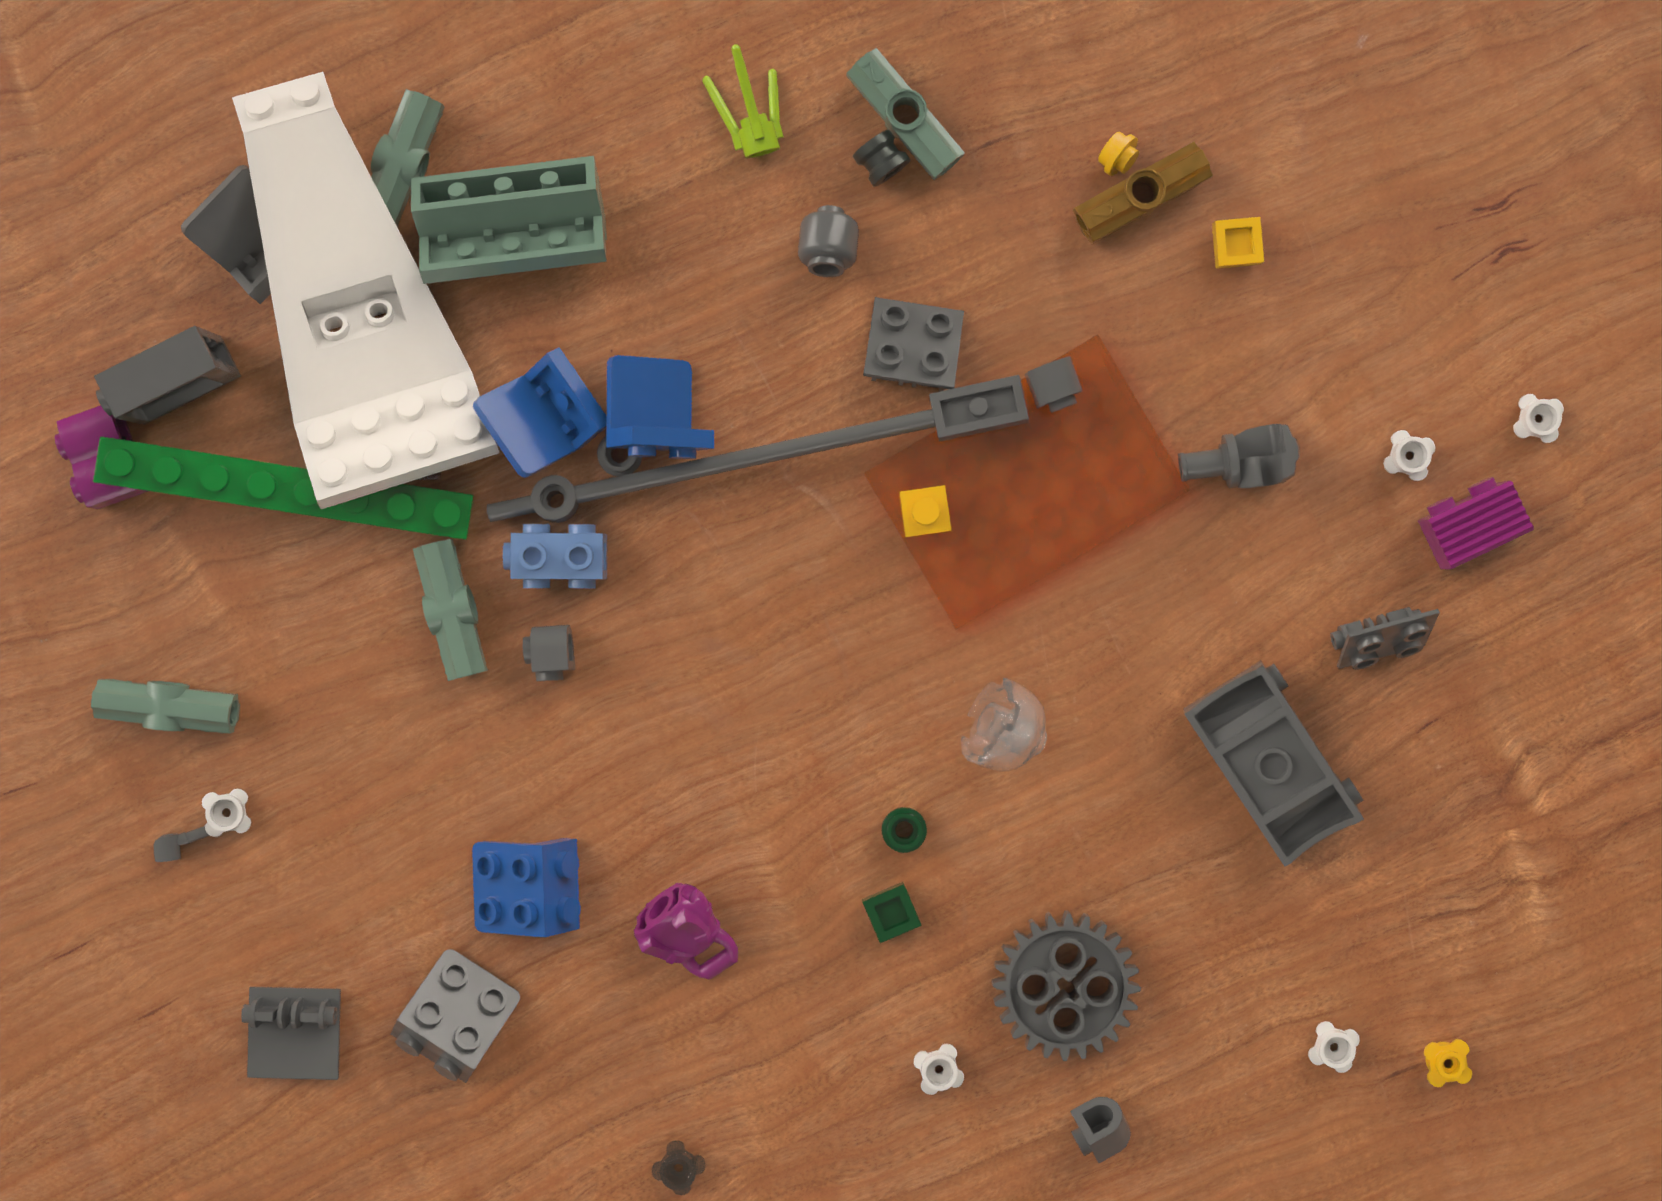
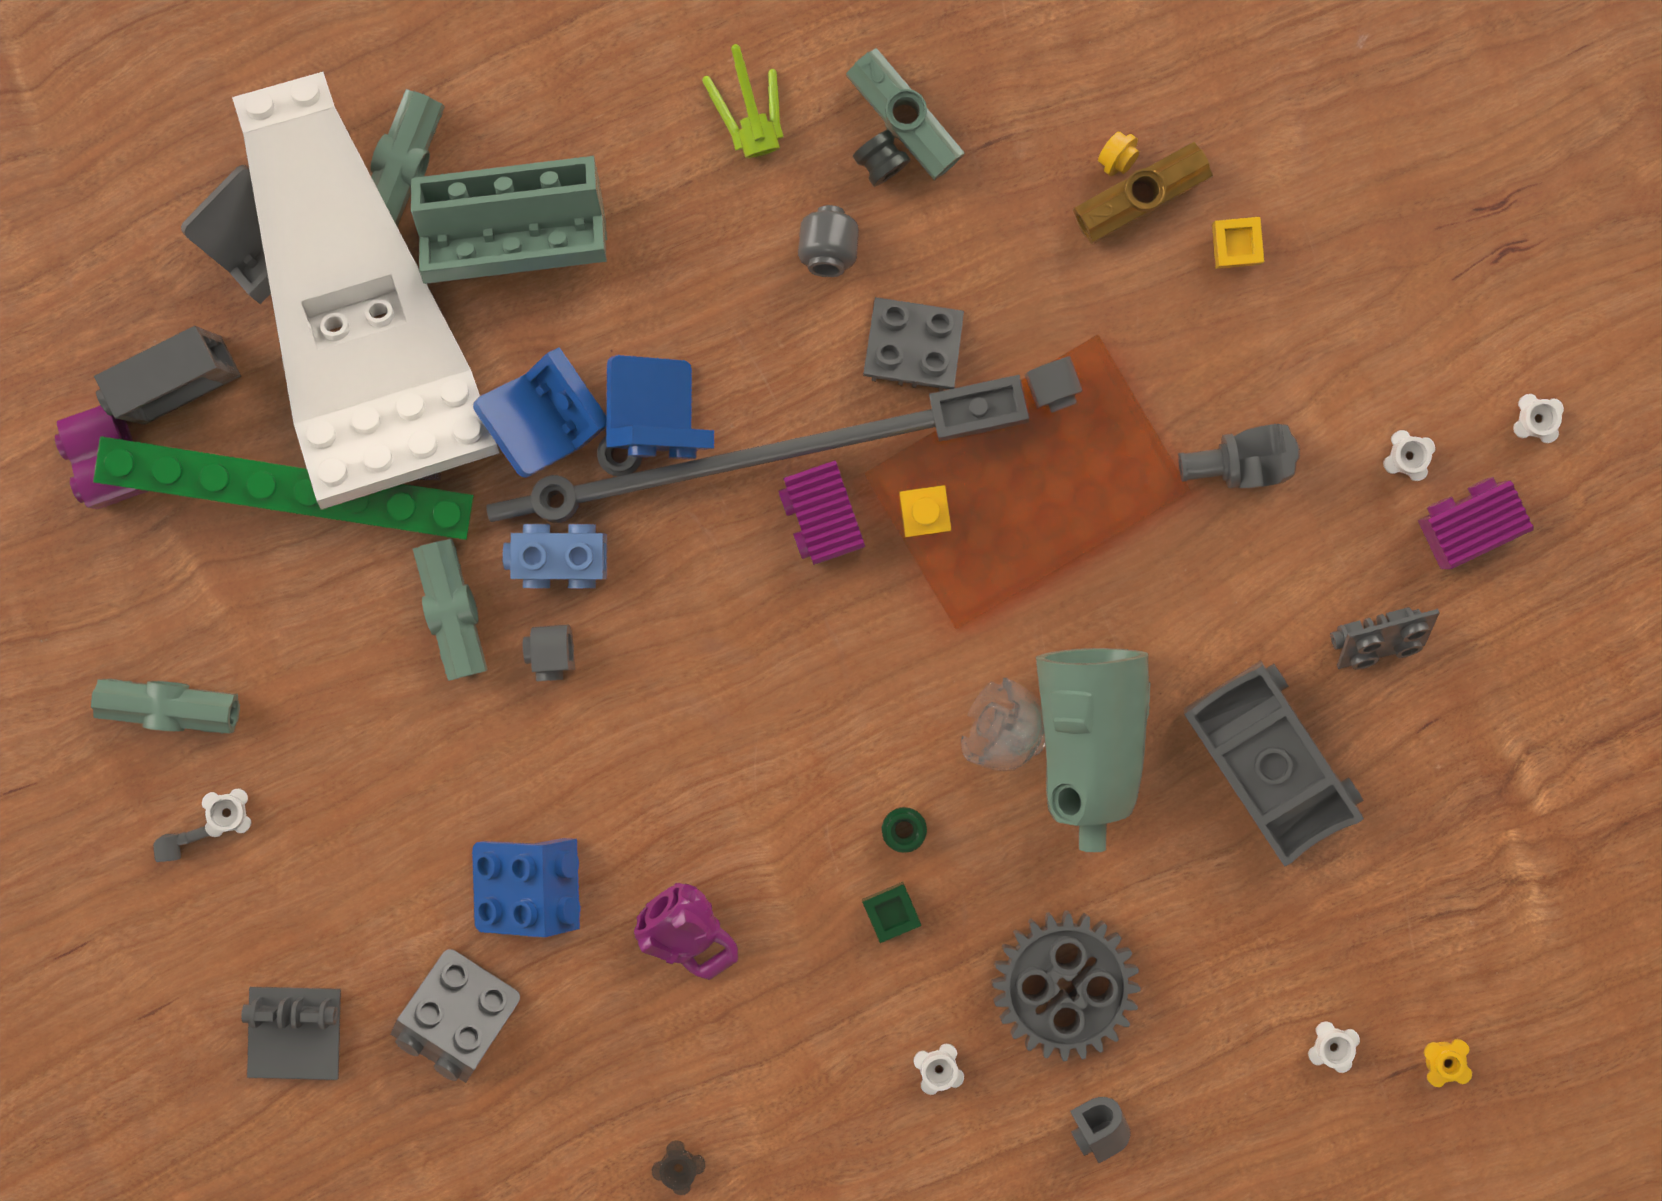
(822, 513): none -> magenta brick
(1093, 736): none -> sand green torso

